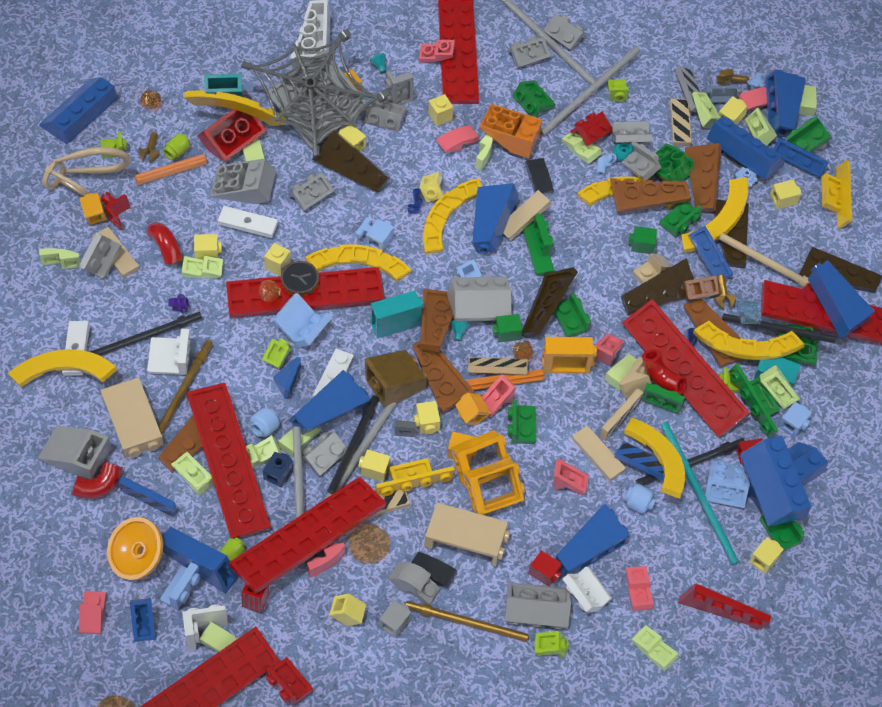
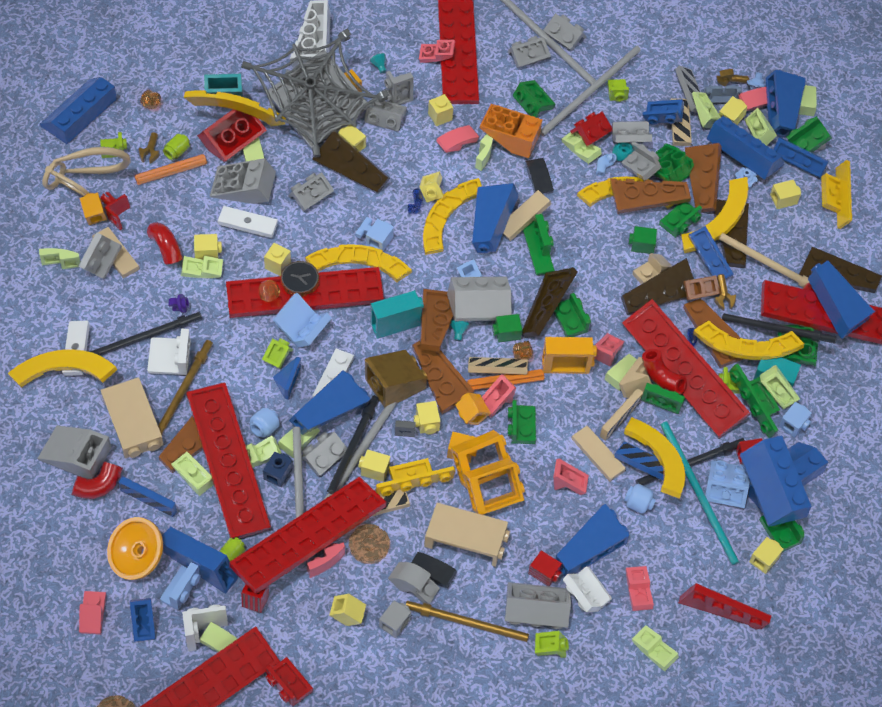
(664, 111): none -> blue bracket
(748, 312): clear light blue tile -> none

